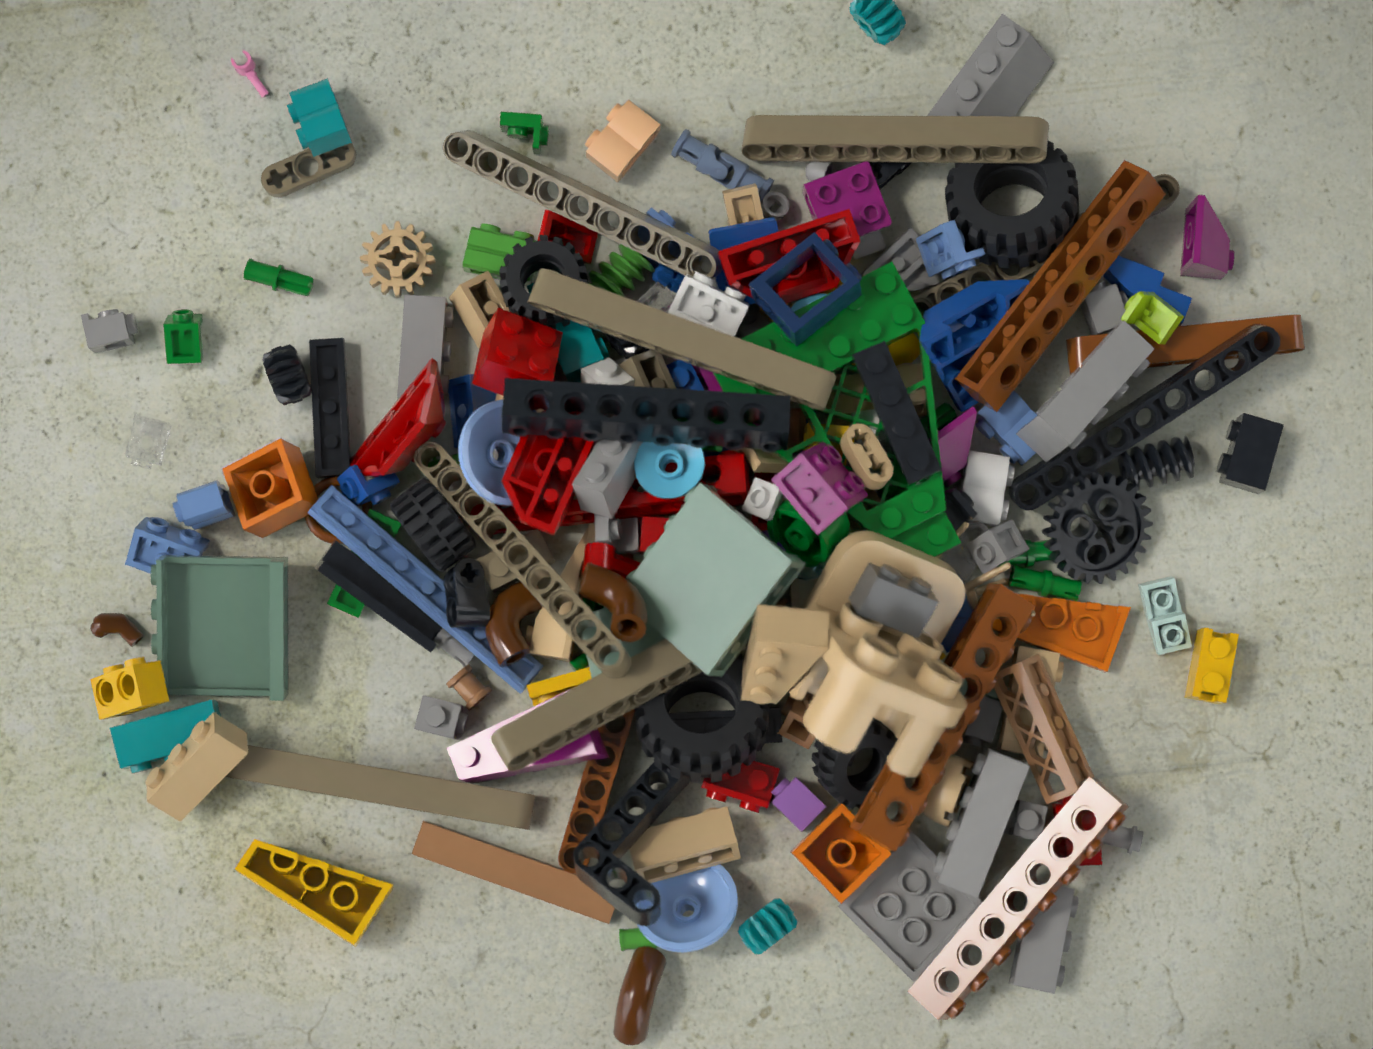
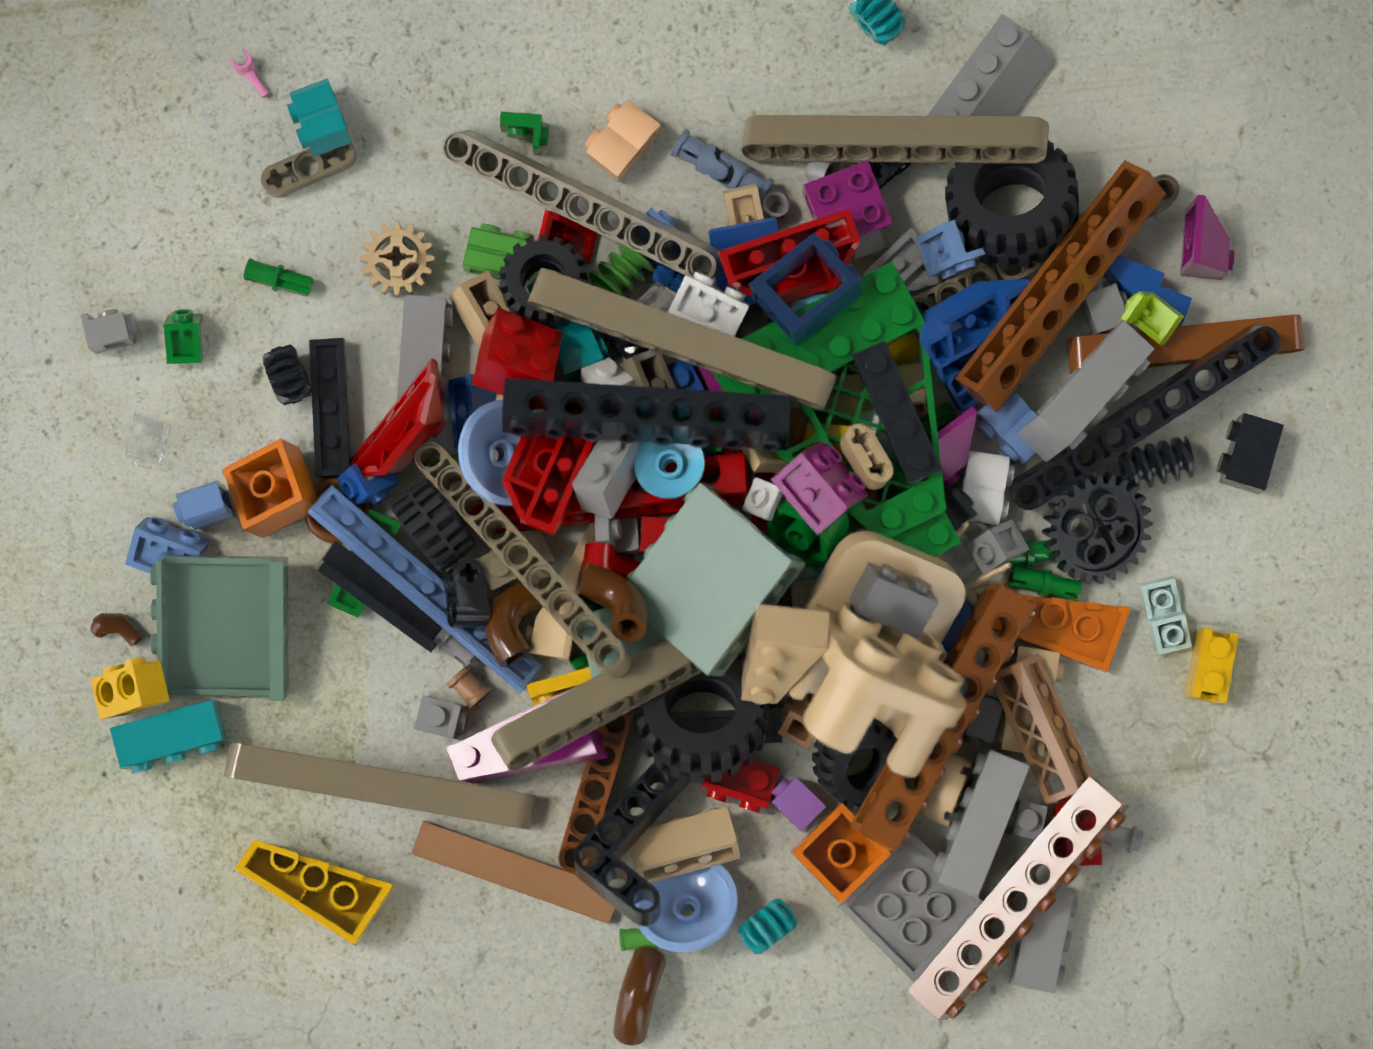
(196, 766): tan brick -> none

